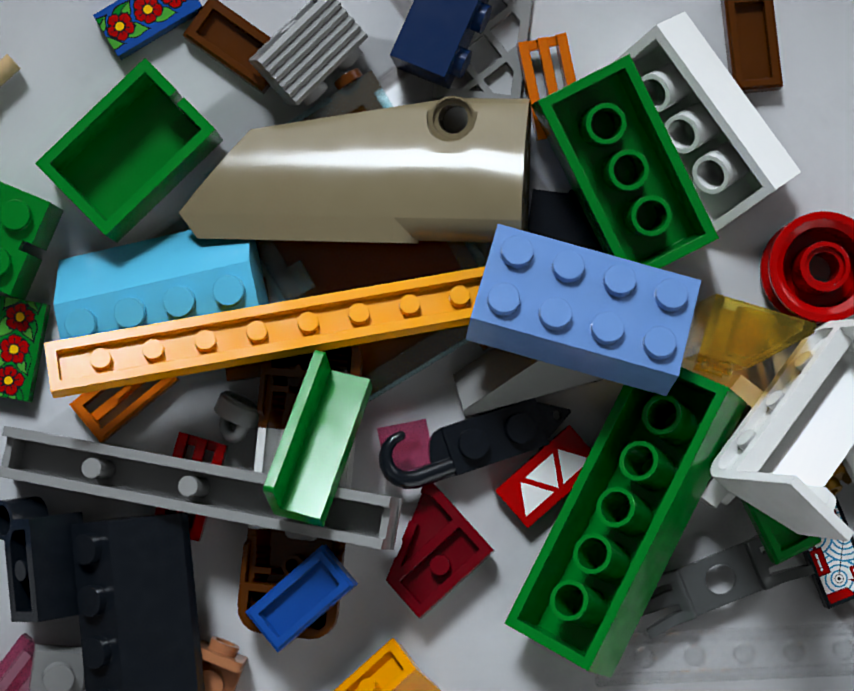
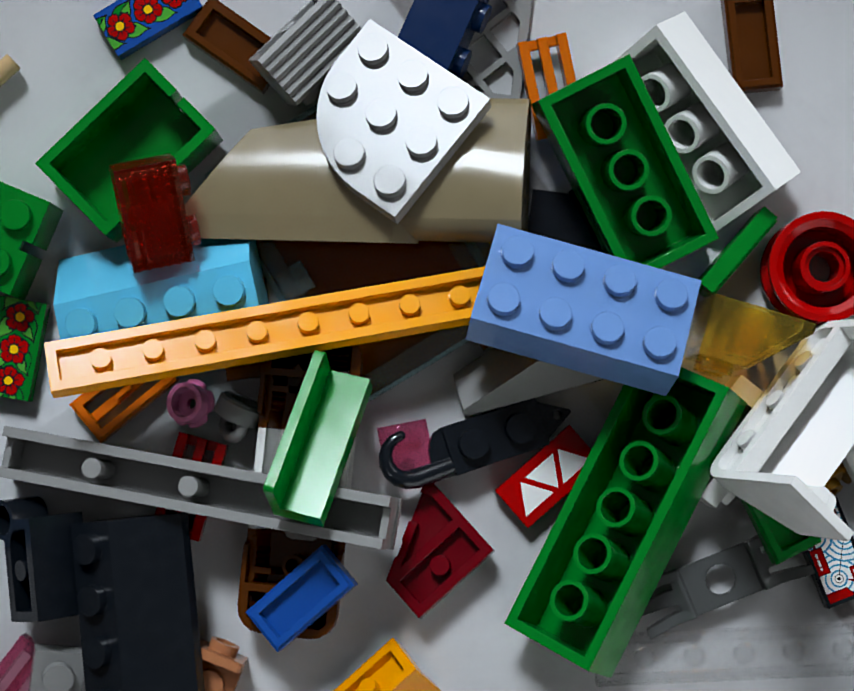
(154, 212): none -> clear red brick
(179, 403): none -> bright pink plate
(392, 119): none -> plate
(736, 251): none -> green tile

